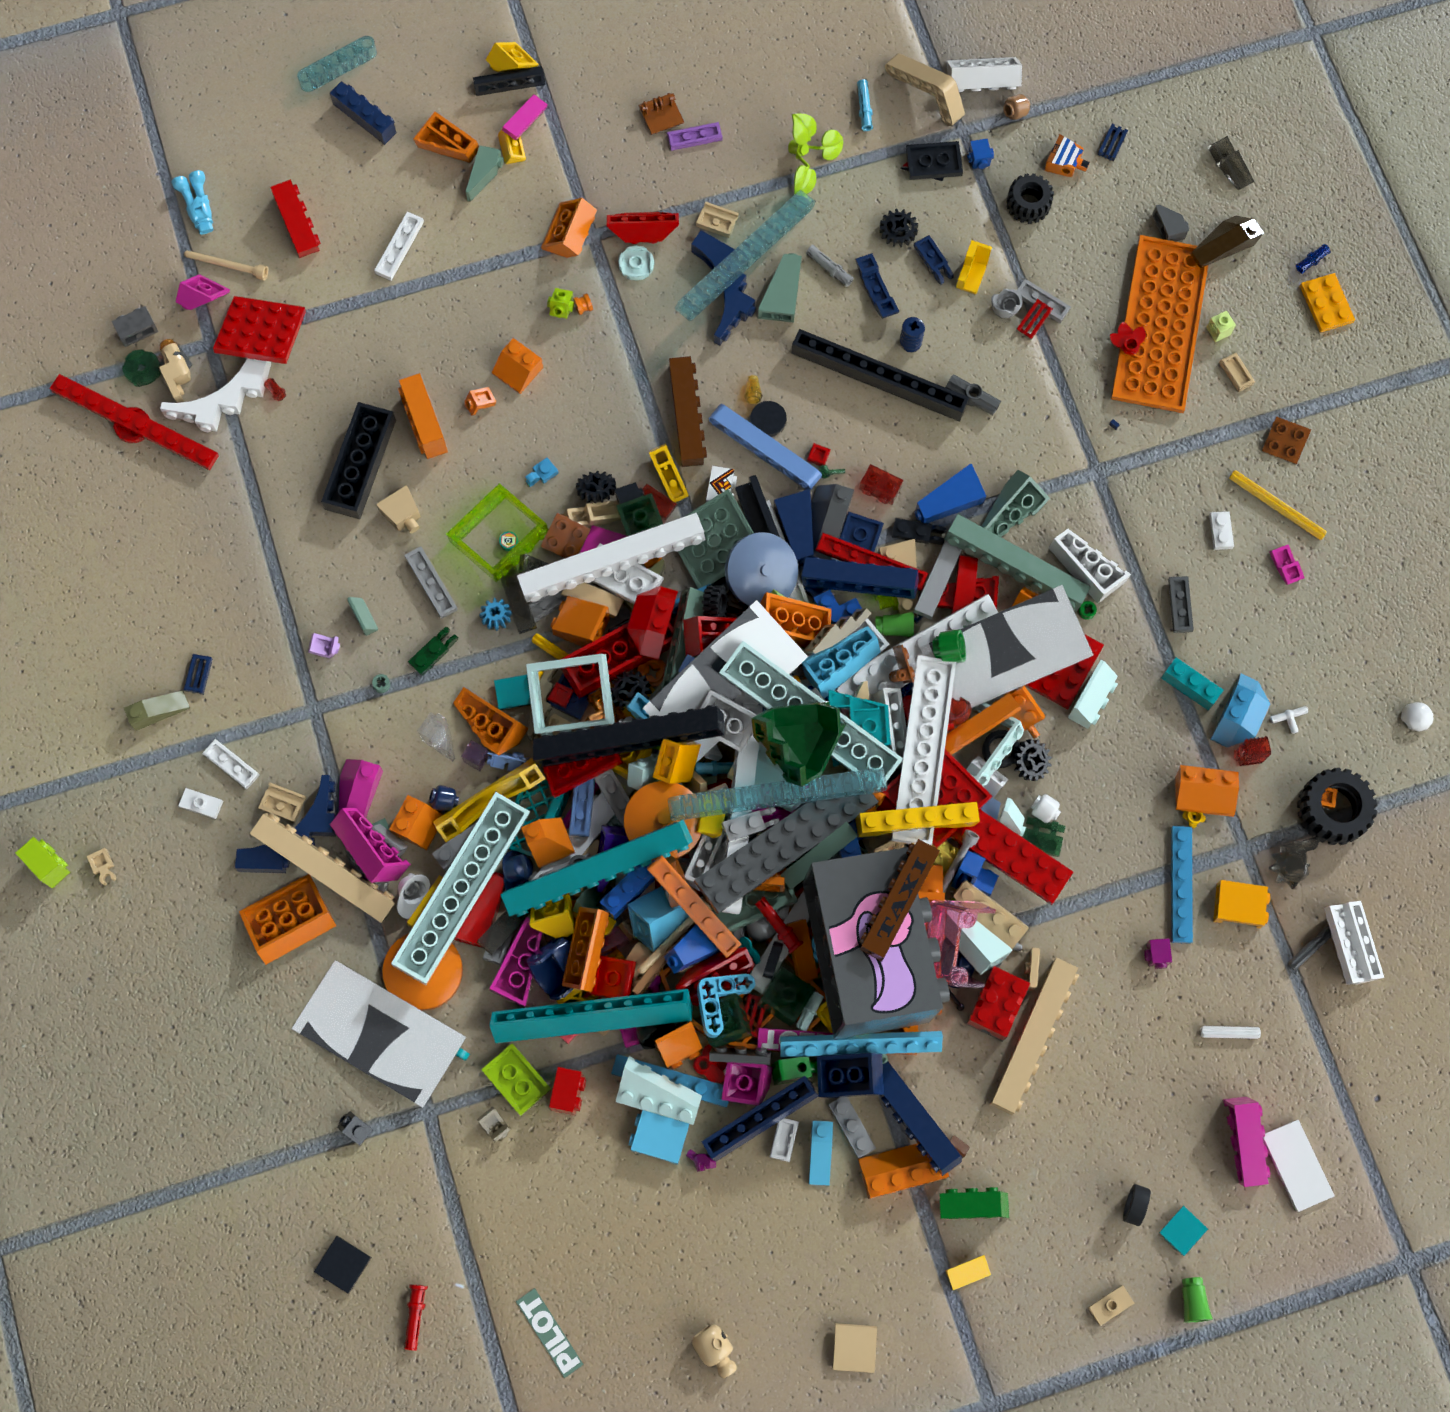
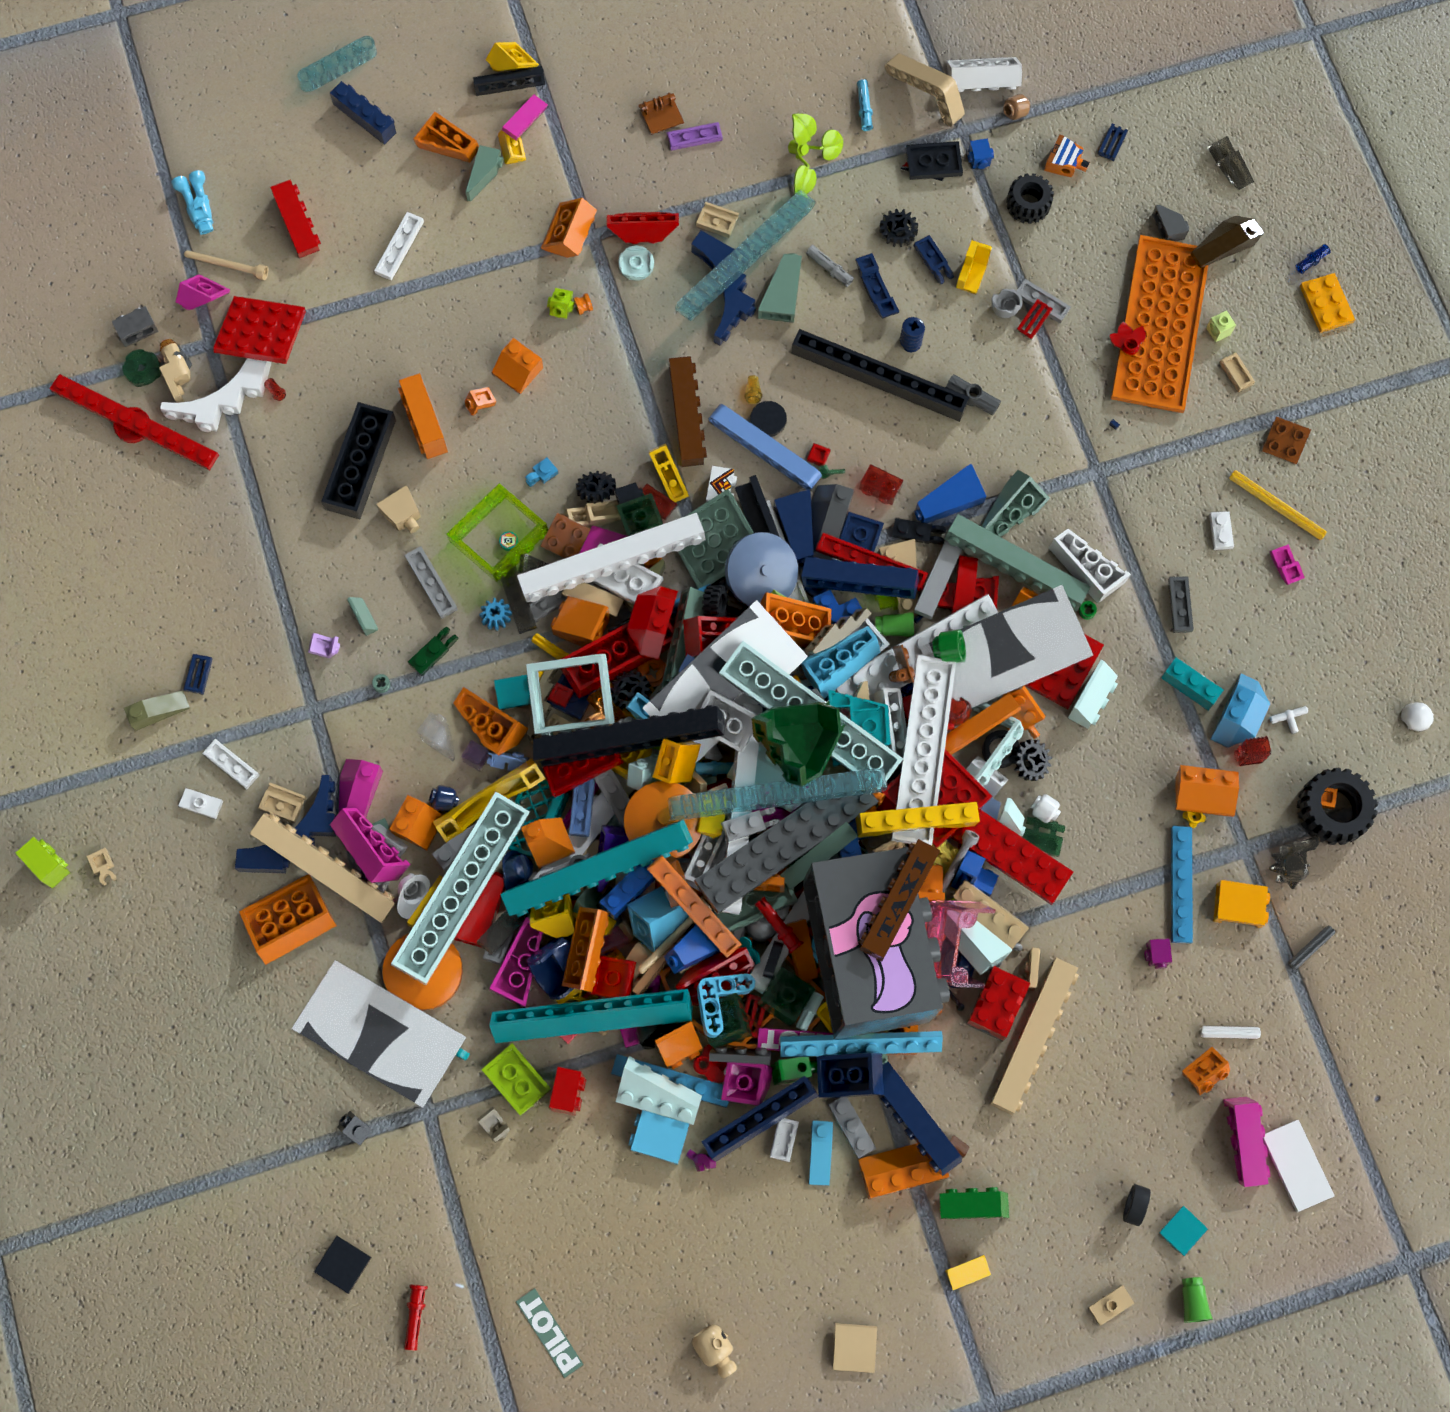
(1207, 1071): none -> orange bracket
(1353, 943): white brick -> none

